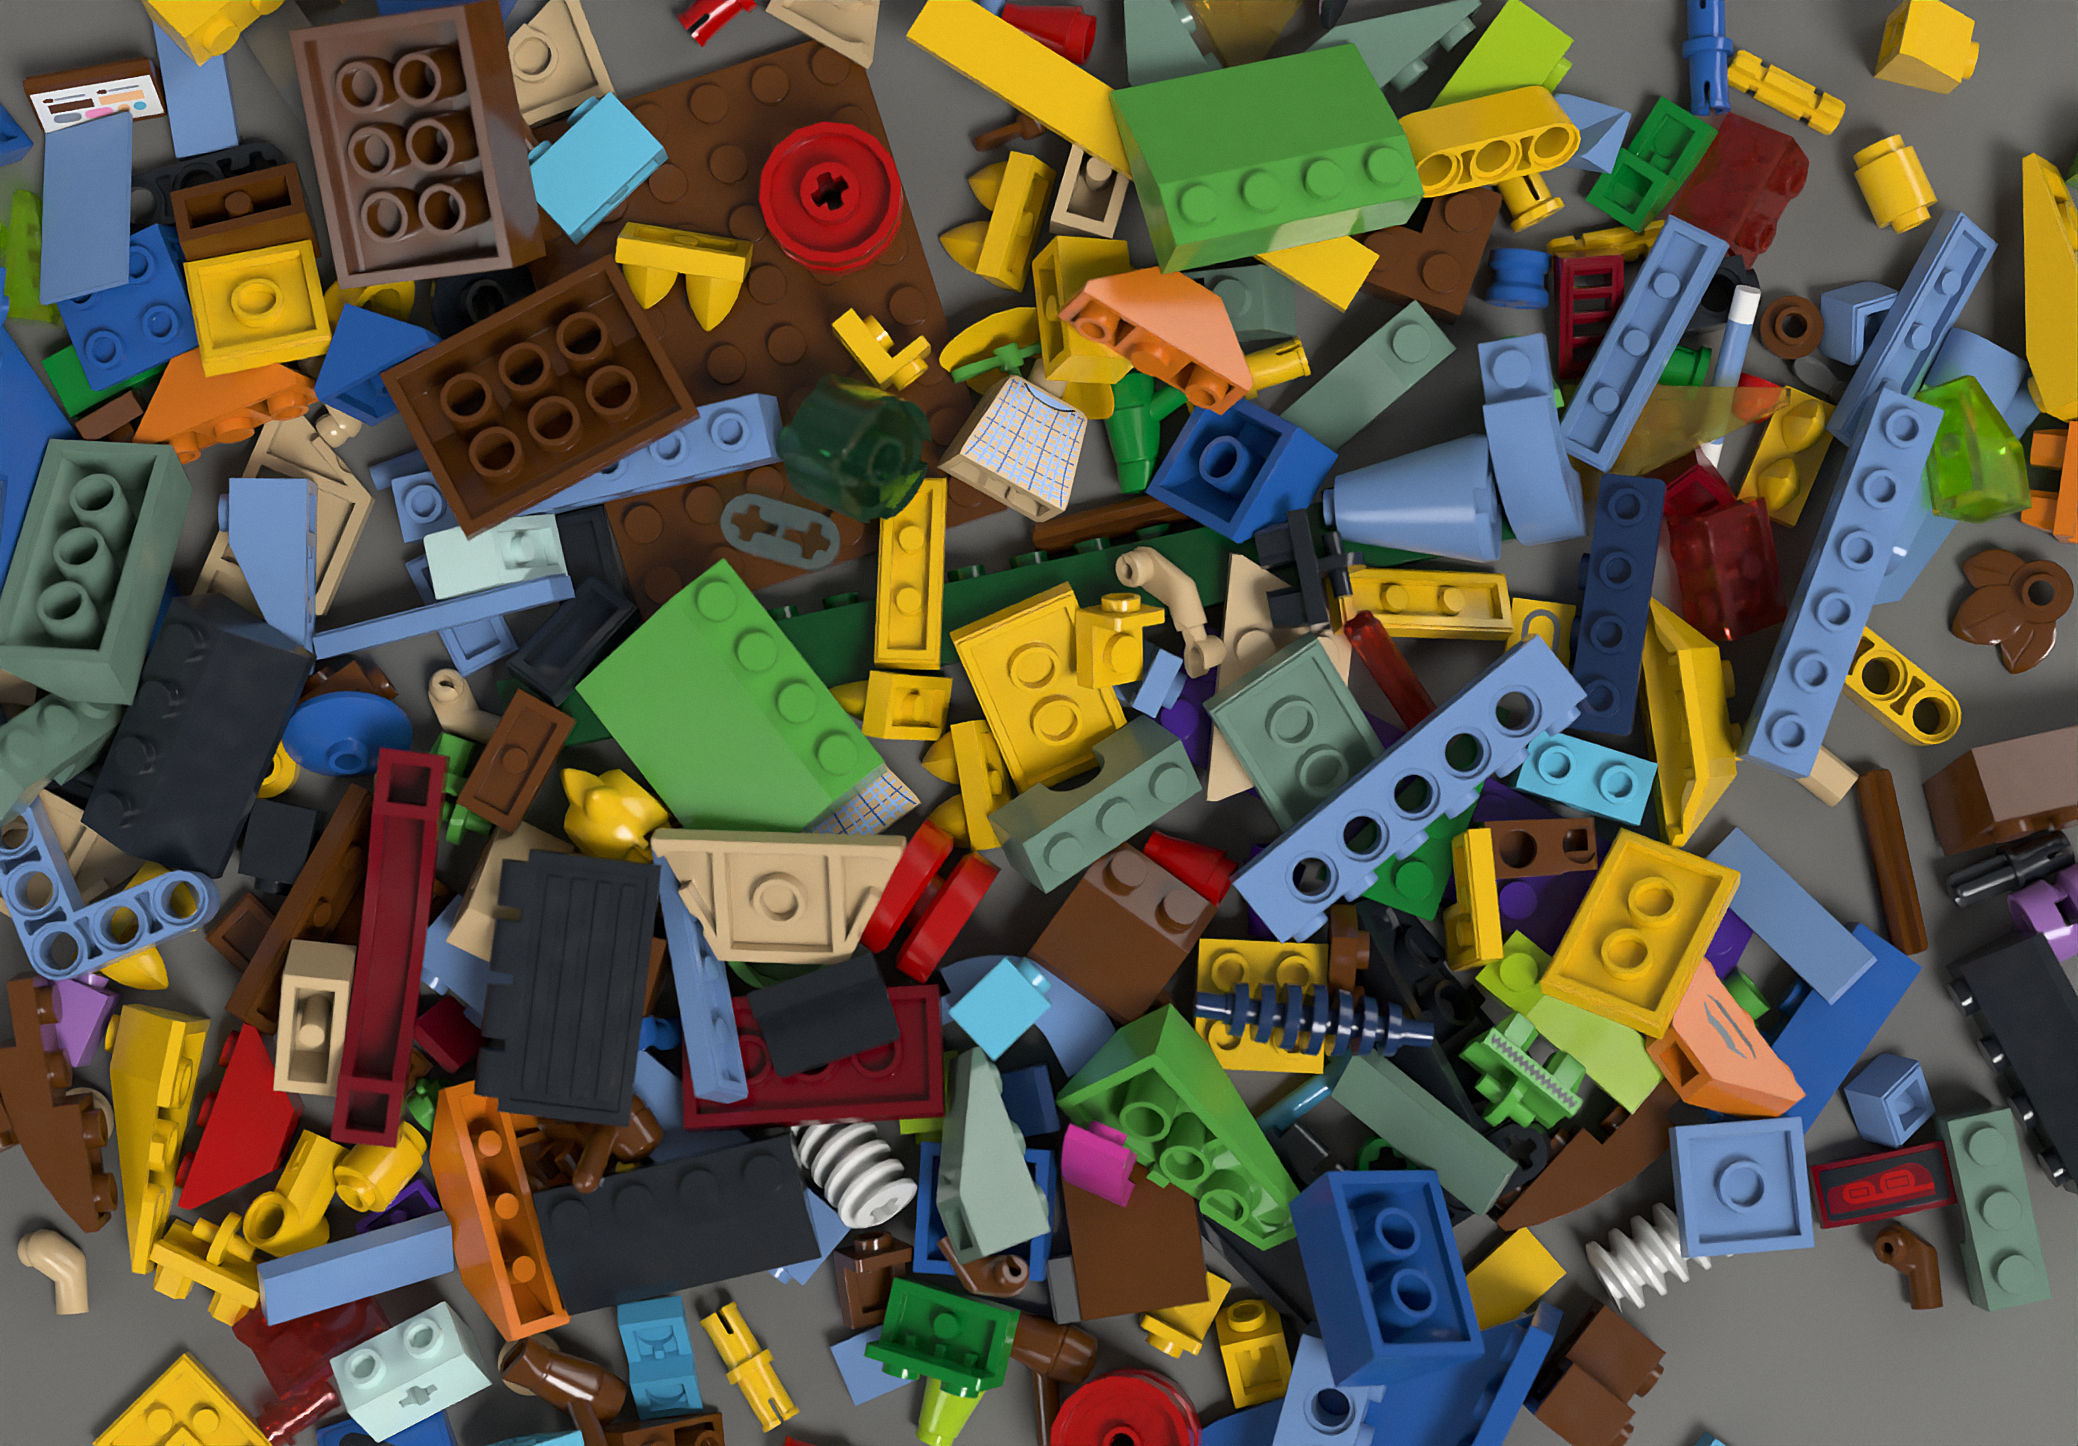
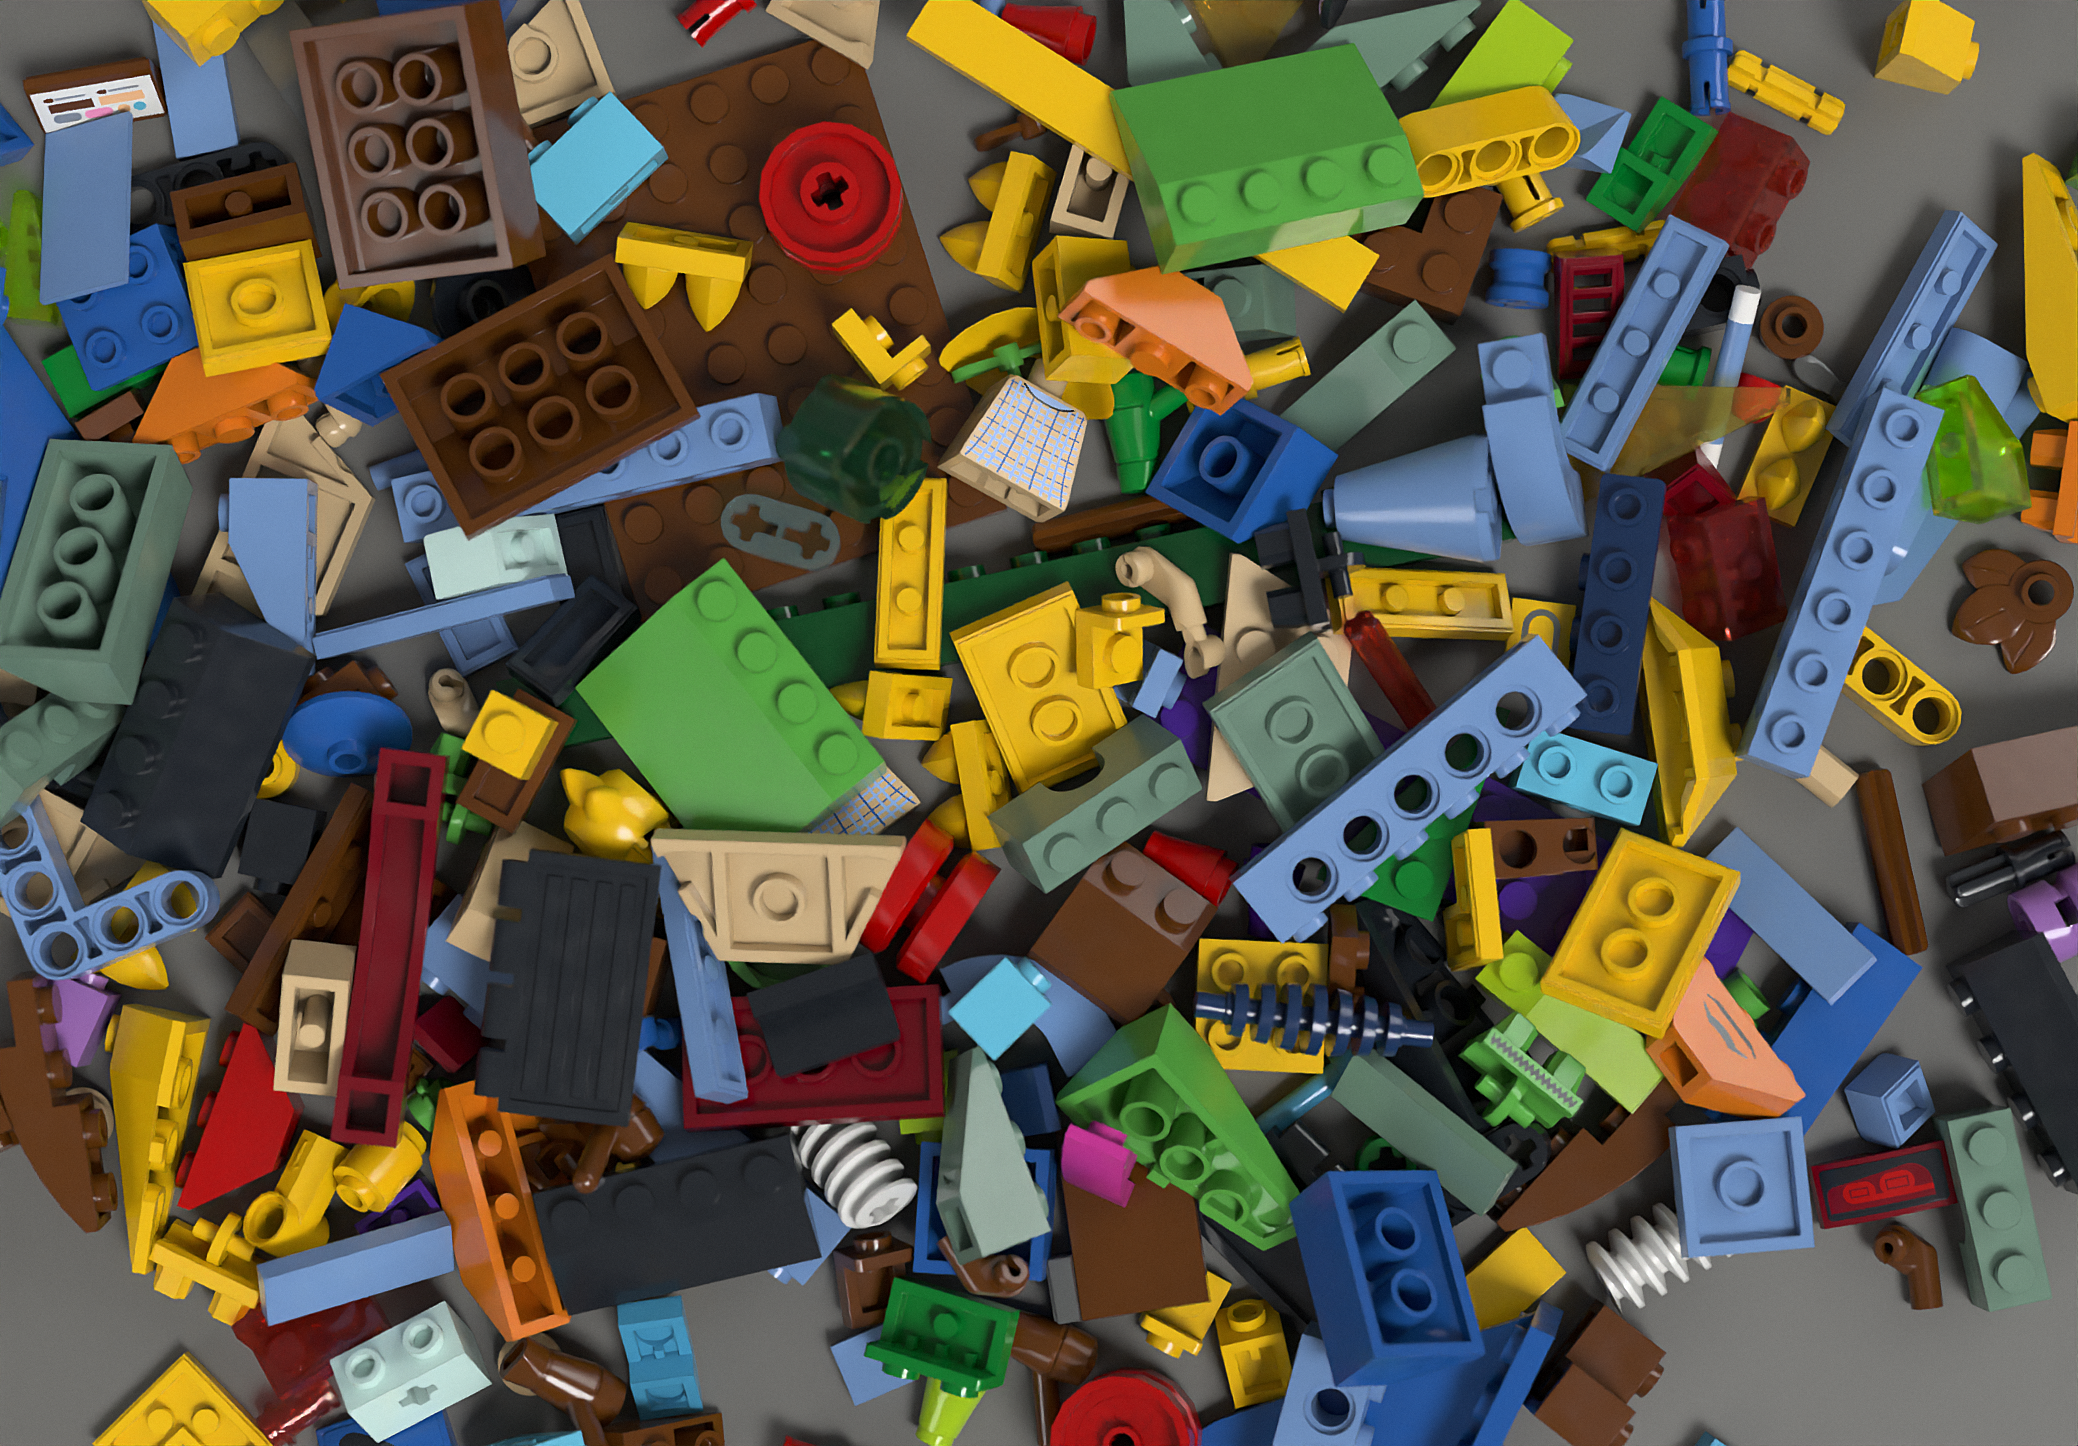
(62, 1263): tan arm -> none
(510, 735): none -> yellow brick
(749, 1366): yellow pin -> none
(1853, 319): medium blue slope -> none
(1894, 184): yellow brick -> none

